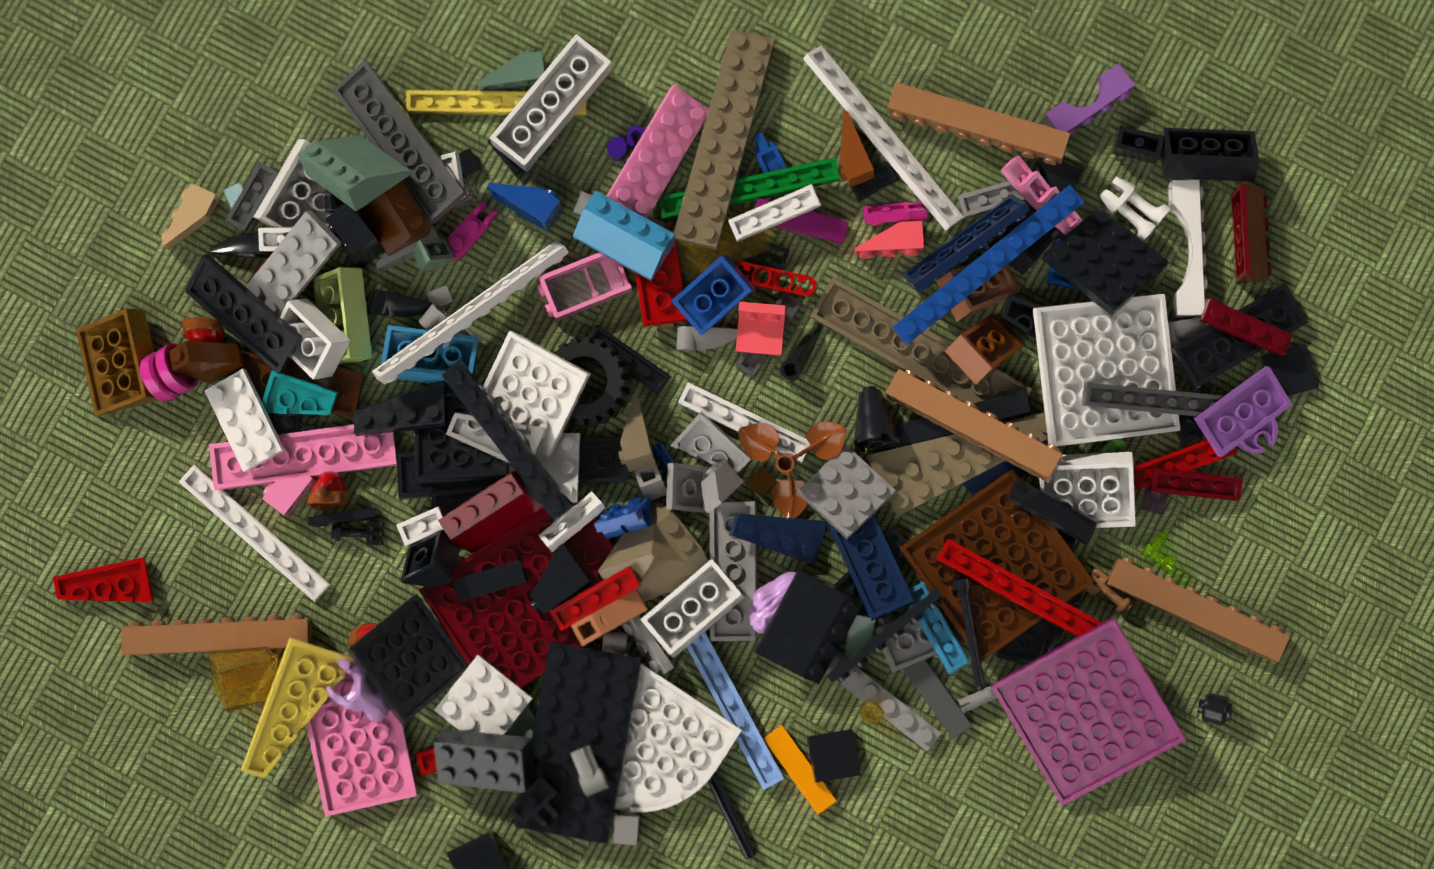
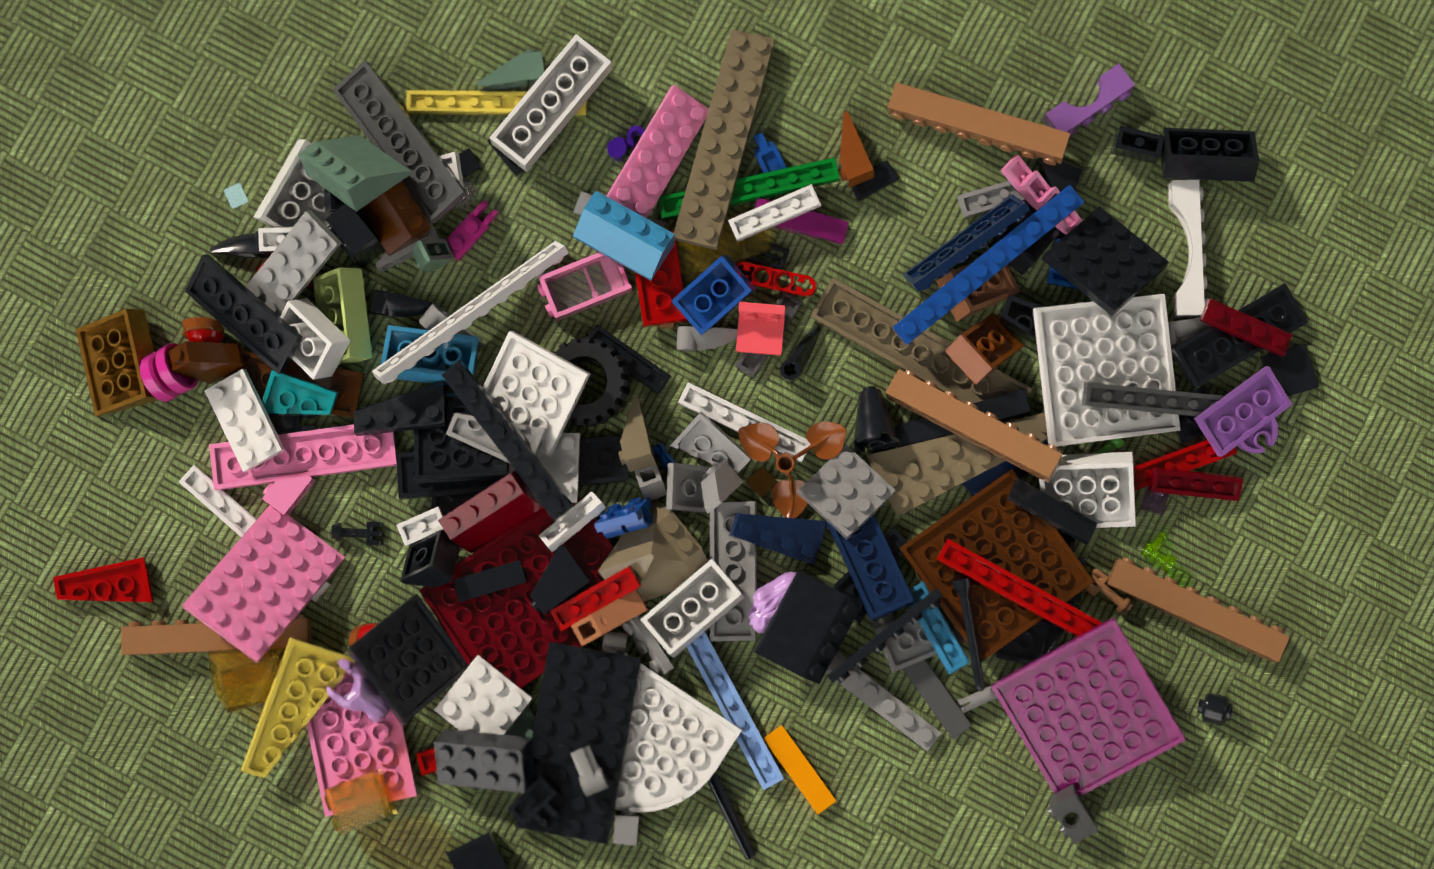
(193, 212): tan slope -> none
(251, 197): dark grey plate -> none
(263, 583): none -> bright pink plate
(328, 492): dark orange piece -> none
(344, 517): black tile -> none
(360, 802): none -> clear yellow slope
(440, 296): white sticker -> none
(530, 202): blue slope -> none
(833, 756): black tile -> none
(859, 634): sand green tile -> none
(871, 712): clear yellow tile -> none
(883, 137): white plate -> none
(894, 213): dark pink hinge -> none
(900, 238): coral slope -> none
(1067, 802): none -> dark grey brick
(1128, 193): white piece -> none
(1250, 234): dark red slope -> none

